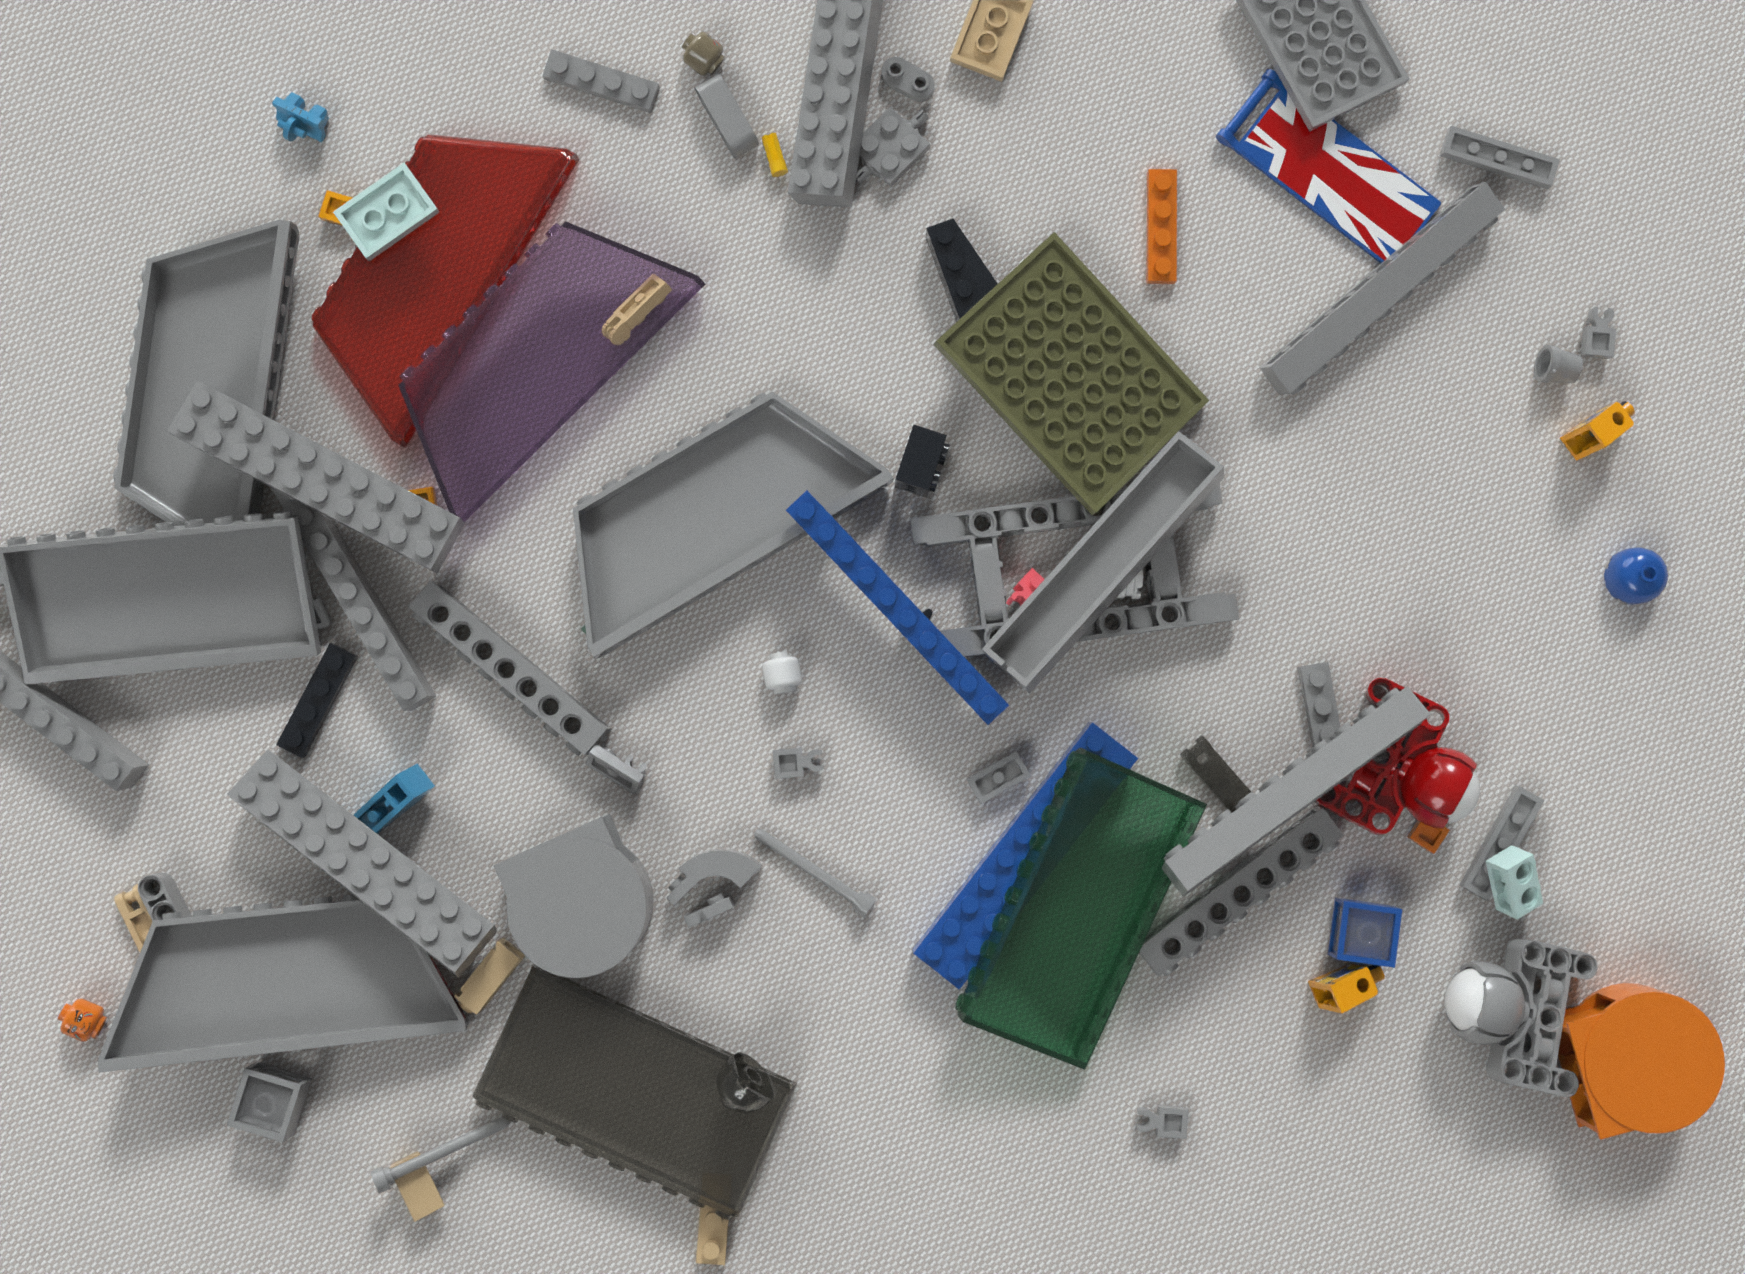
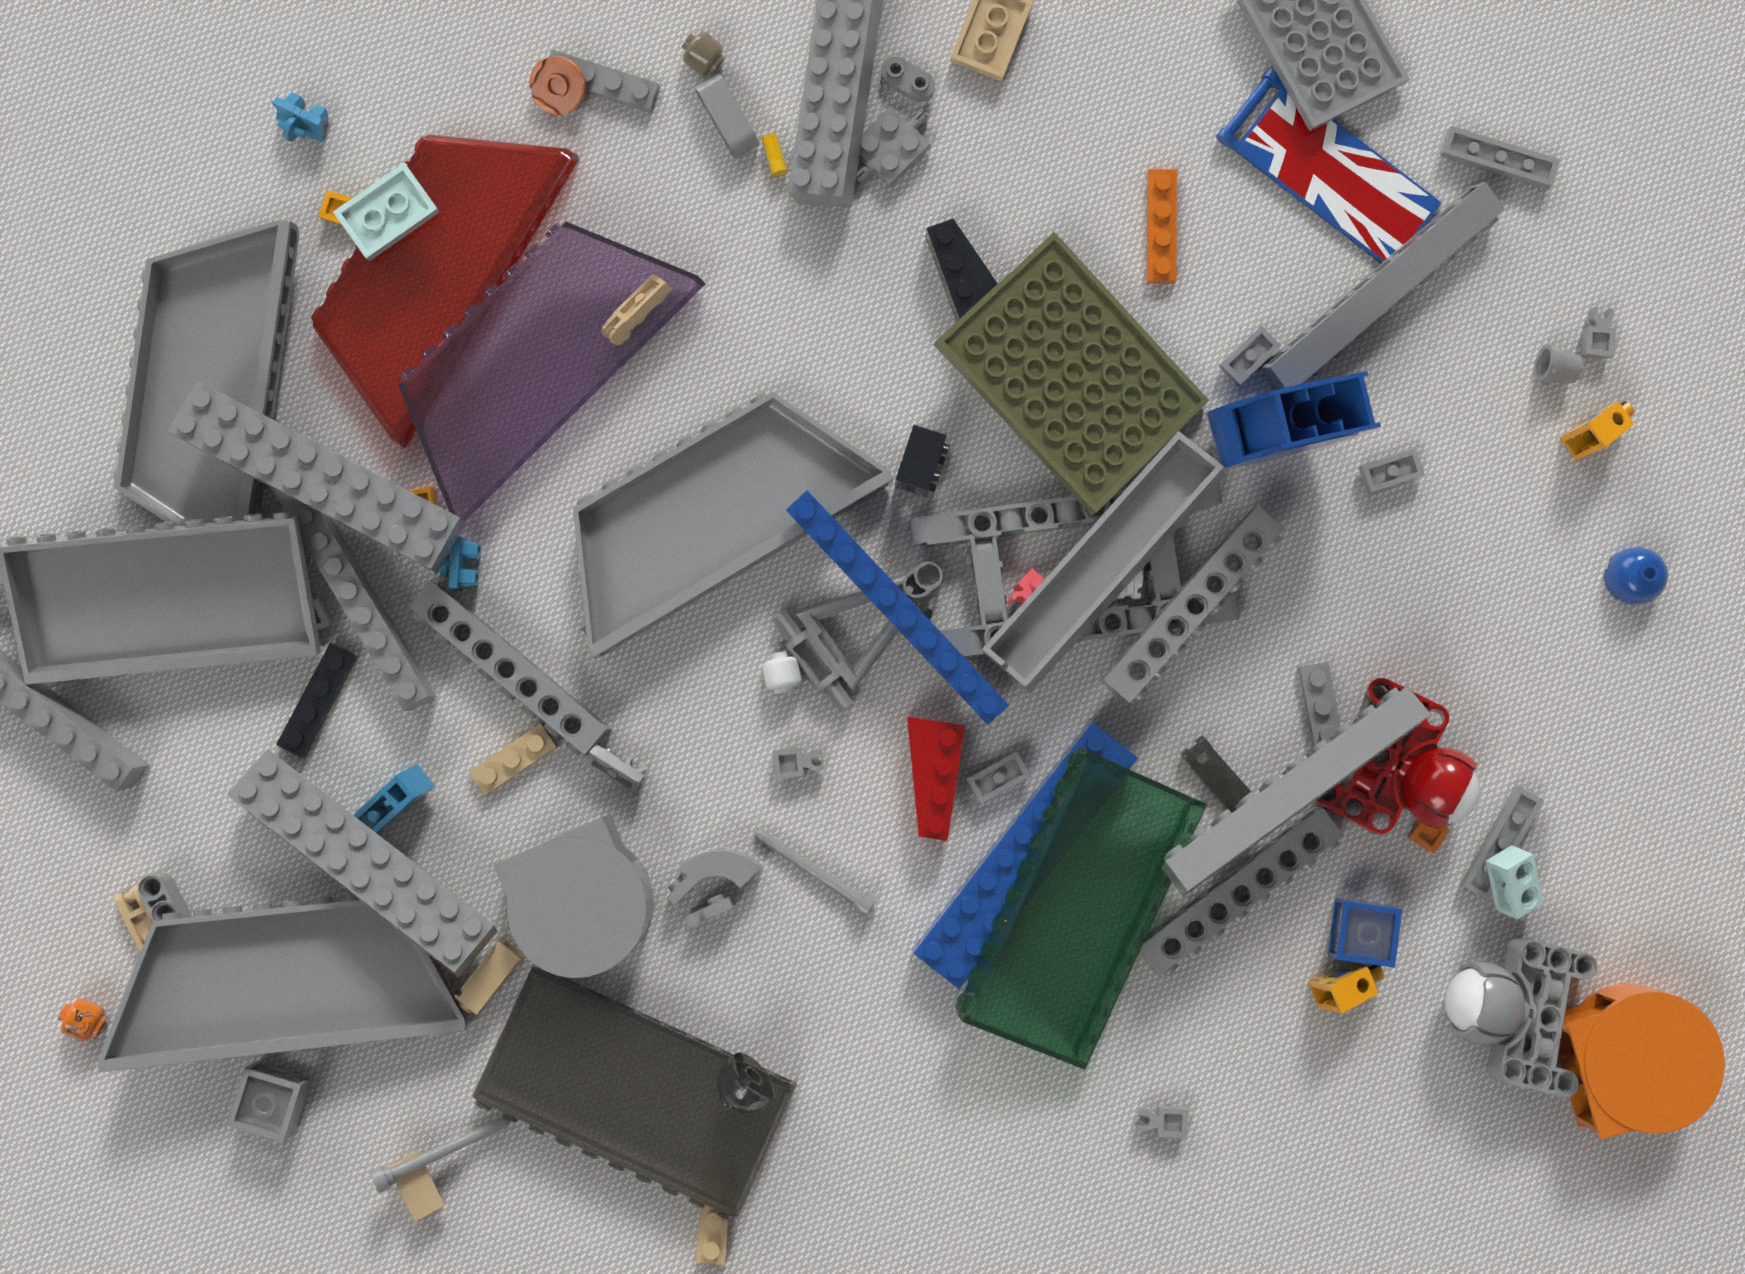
(458, 575): none -> dark azure hips
(513, 759): none -> tan plate
(557, 85): none -> orange tile
(819, 653): none -> light grey piece
(935, 765): none -> red wedge
(1250, 356): none -> light grey plate
(1255, 522): none -> light grey brick
(1291, 420): none -> blue brick
(1391, 471): none -> light grey plate

